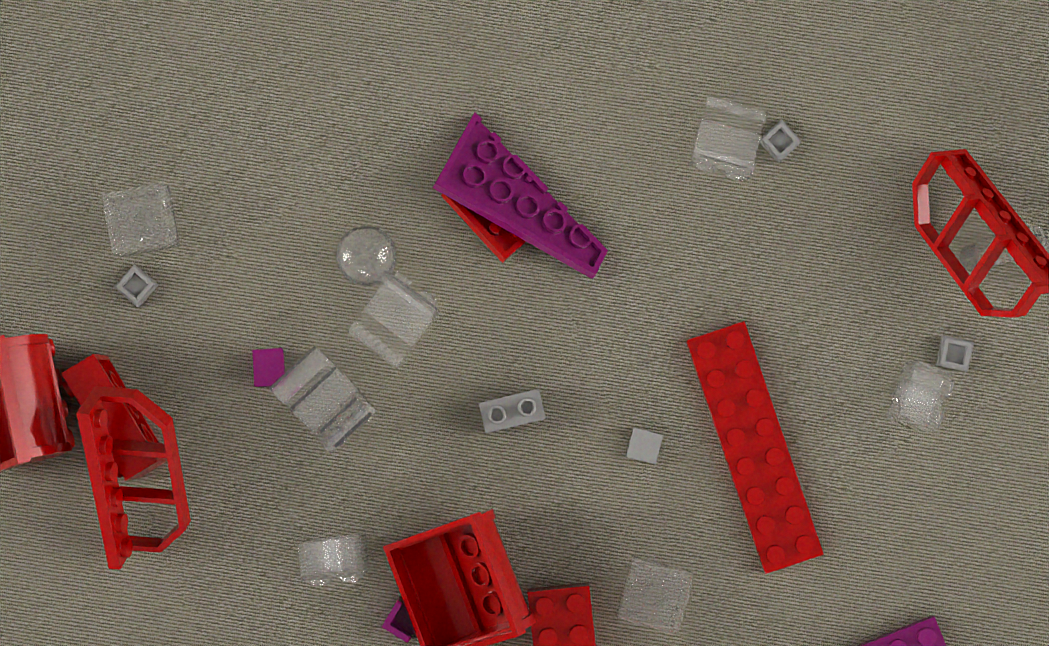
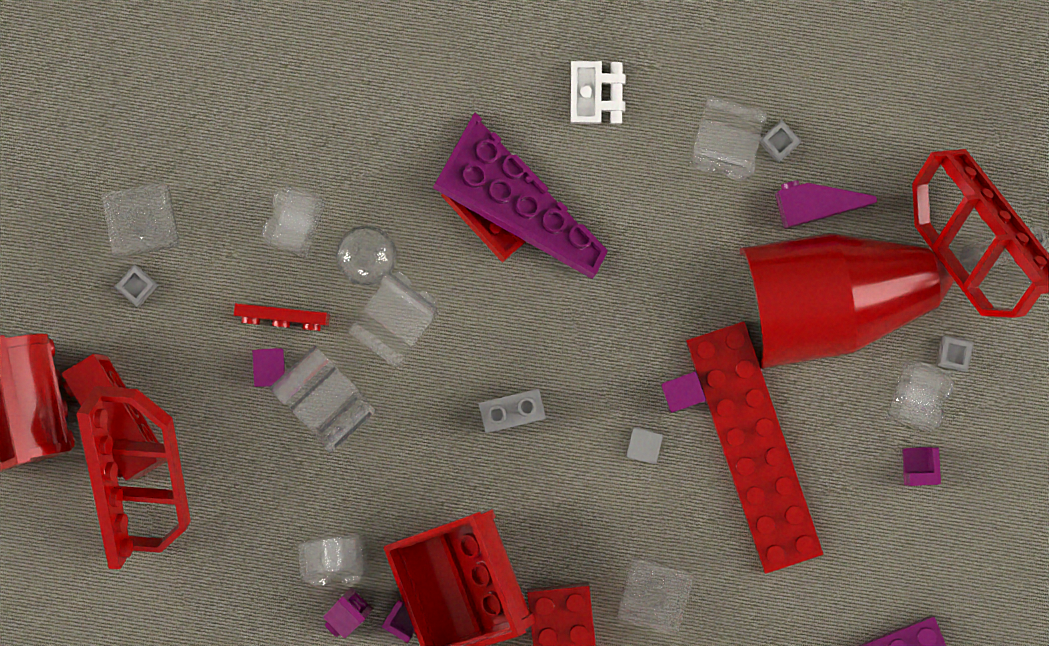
(281, 317): none -> red plate
(293, 221): none -> clear brick
(347, 614): none -> magenta slope
(587, 91): none -> white plate
(683, 392): none -> magenta panel
(813, 202): none -> magenta slope
(839, 293): none -> red windscreen
(921, 466): none -> magenta panel

